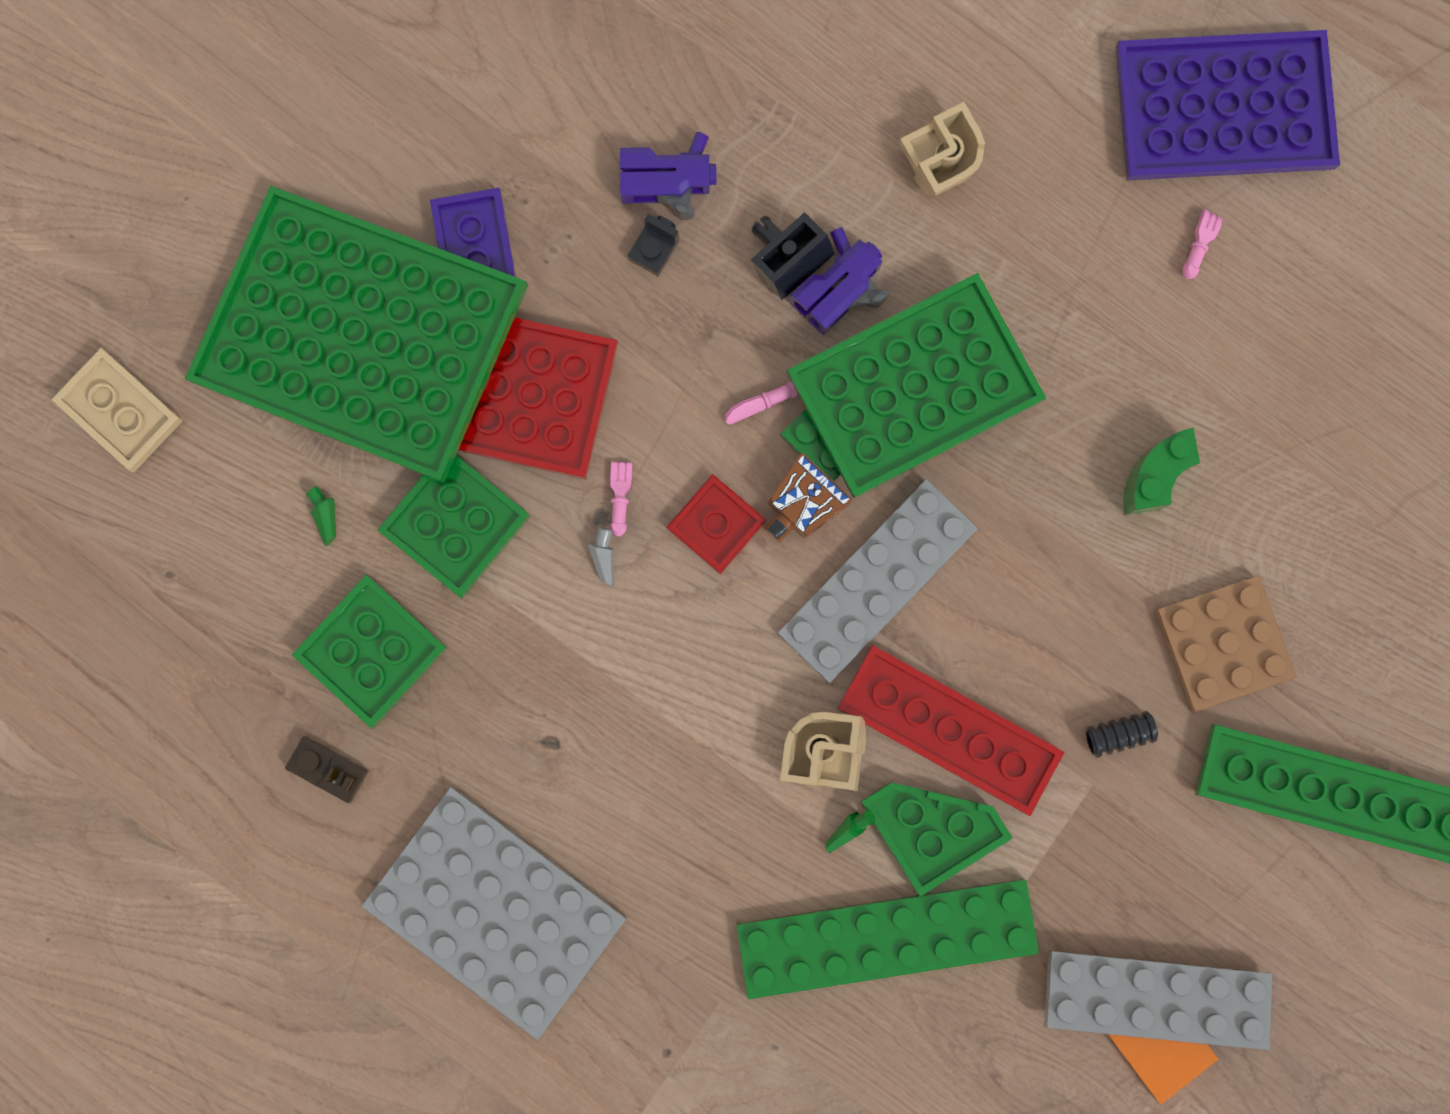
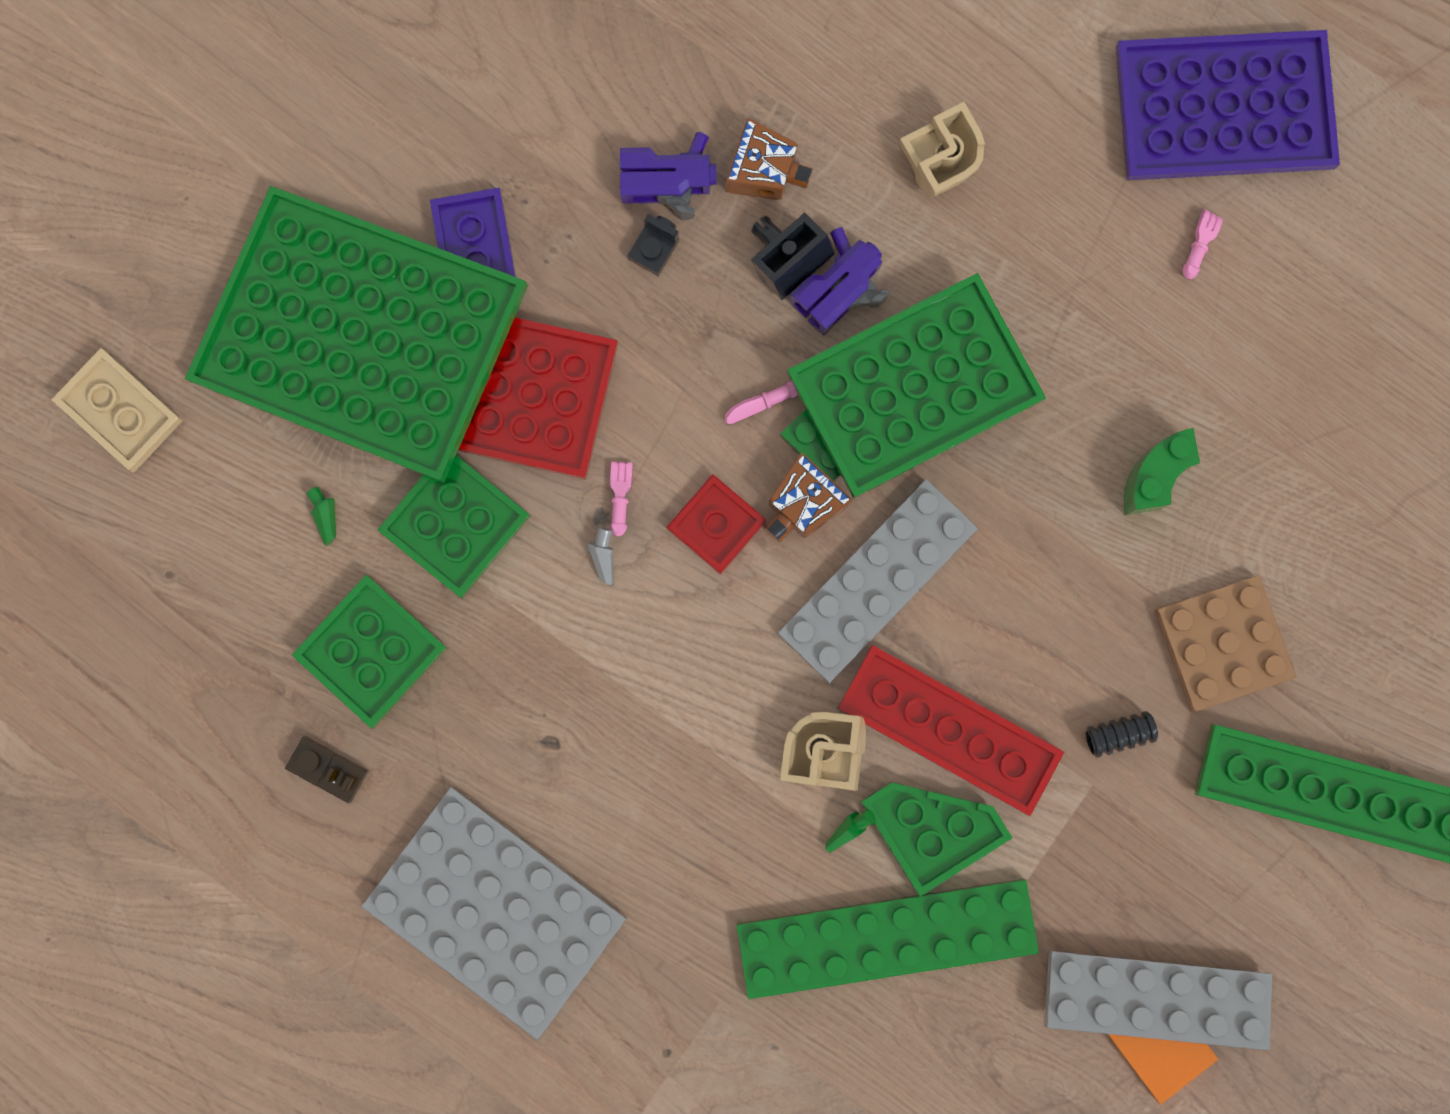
(765, 164): none -> torso

